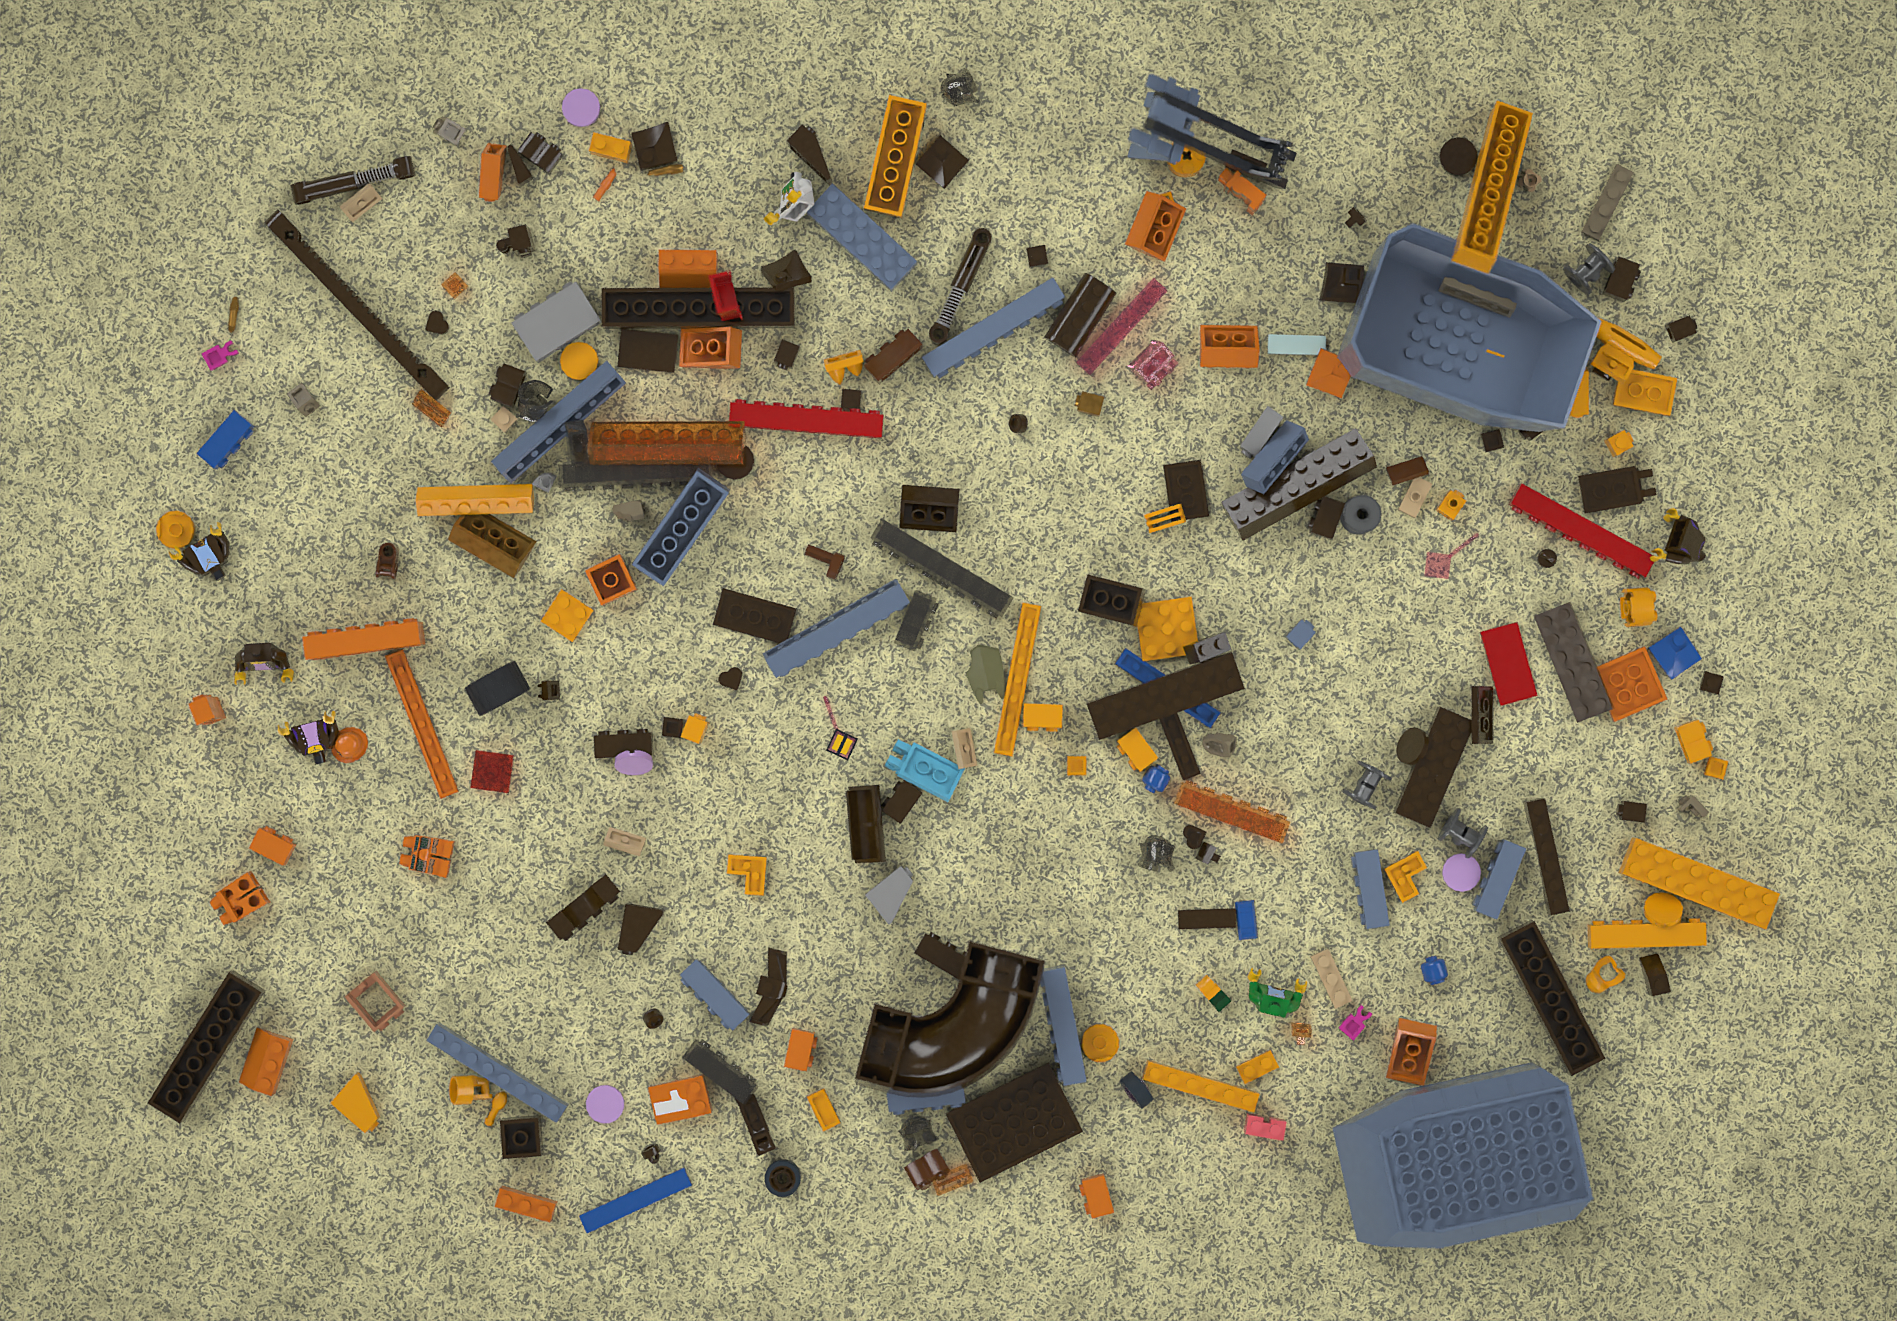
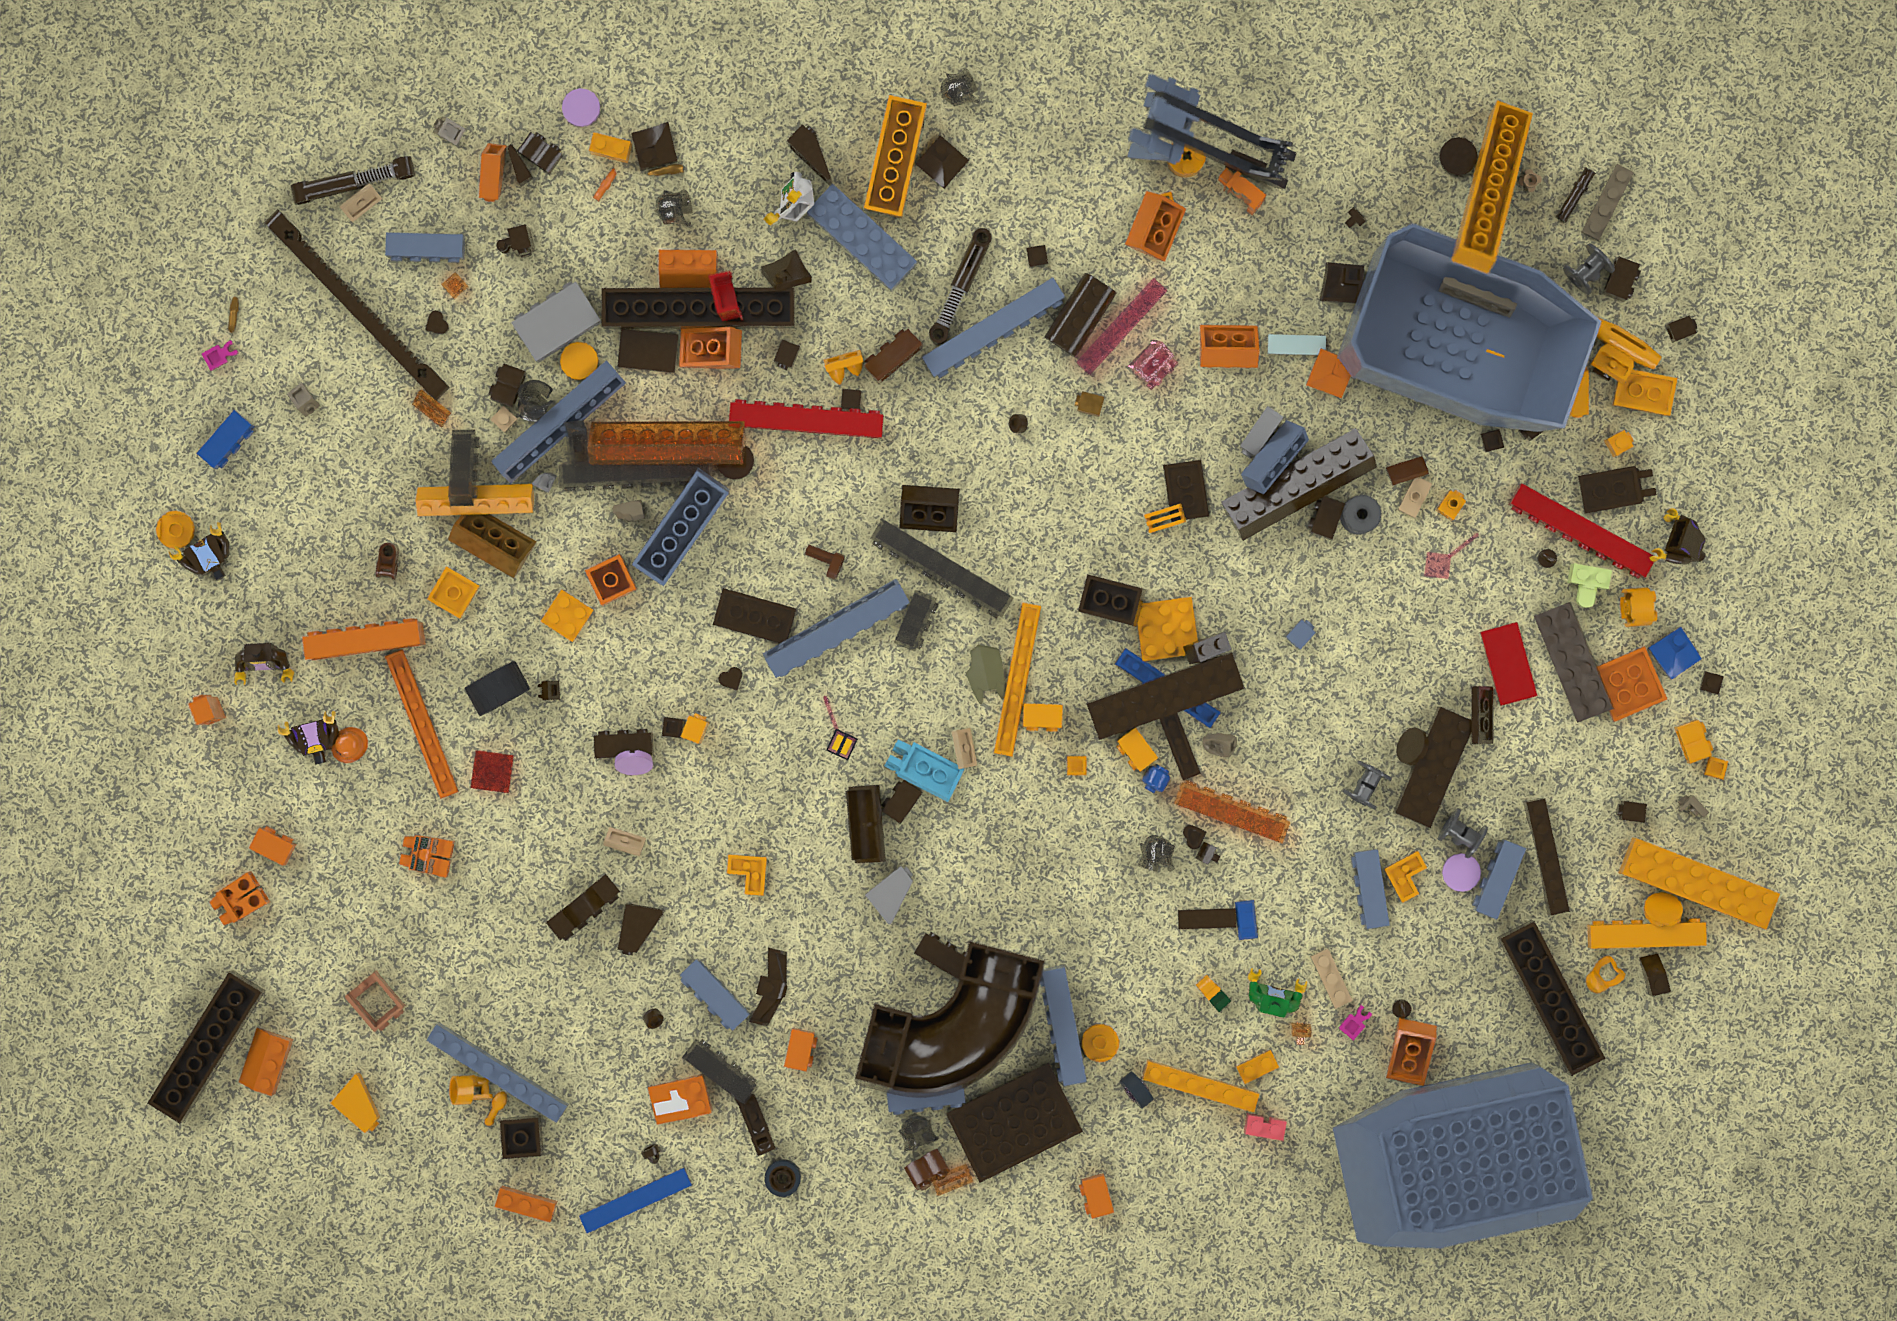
(425, 246): none -> sand blue brick
(453, 592): none -> light orange plate
(463, 467): none -> clear smoke brick
(605, 1104): lavender tile -> none
(672, 206): none -> clear smoke helmet
(823, 1109): light orange tile -> none
(1401, 1008): none -> dark brown tile
(1434, 970): blue head -> none
(1575, 195): none -> dark brown pin
(1588, 580): none -> yellowish green brick

